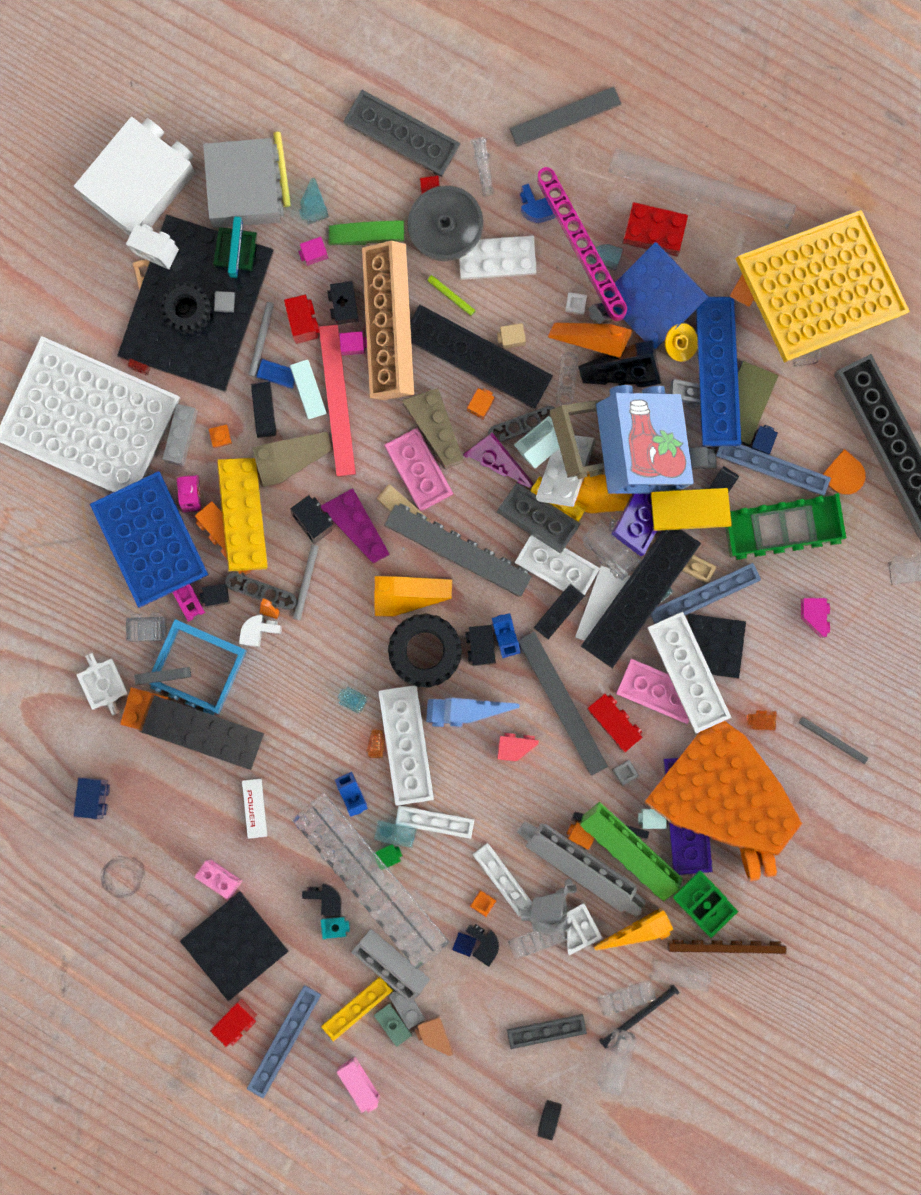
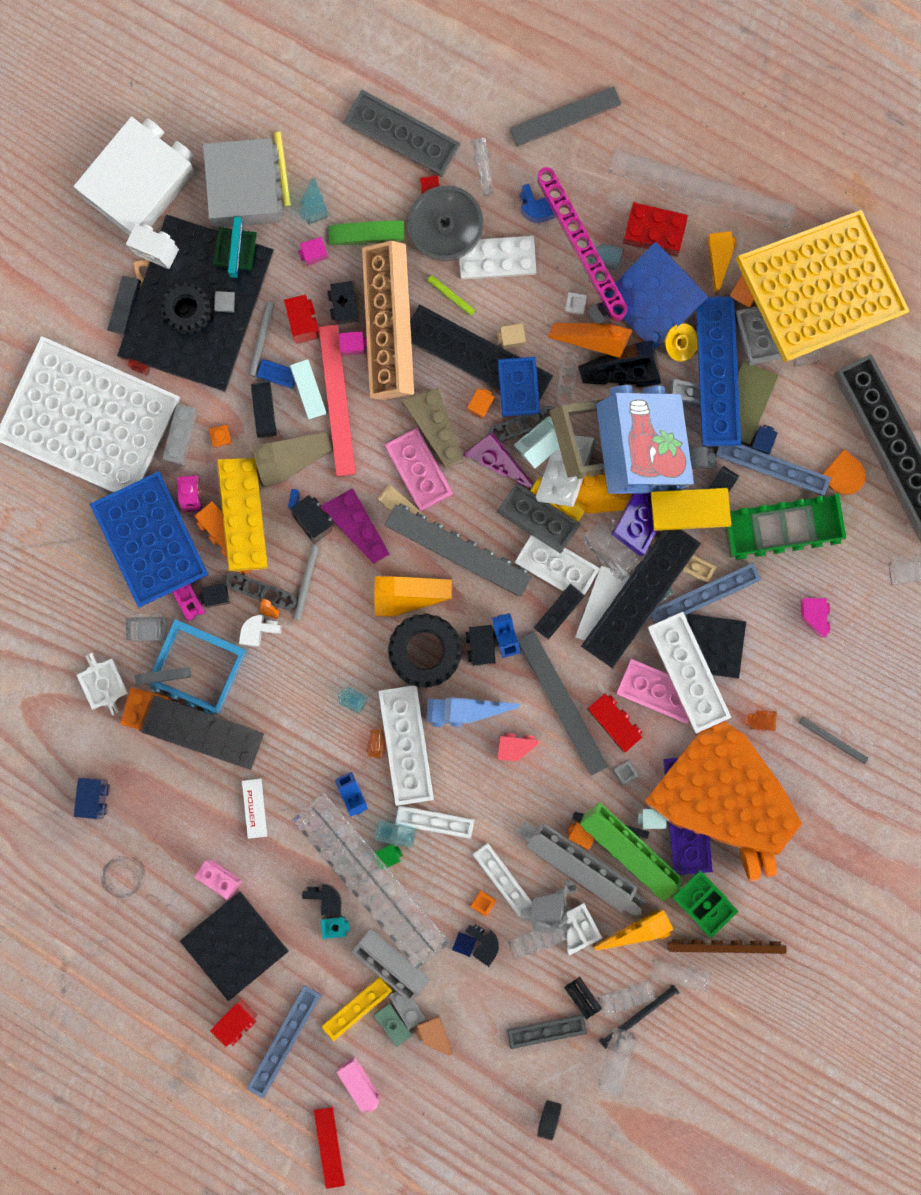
(124, 305): none -> black tile
(294, 498): none -> blue tile
(329, 1147): none -> red tile
(518, 386): none -> blue tile
(580, 999): none -> black tile
(720, 252): none -> light orange slope
(756, 337): none -> light grey tile

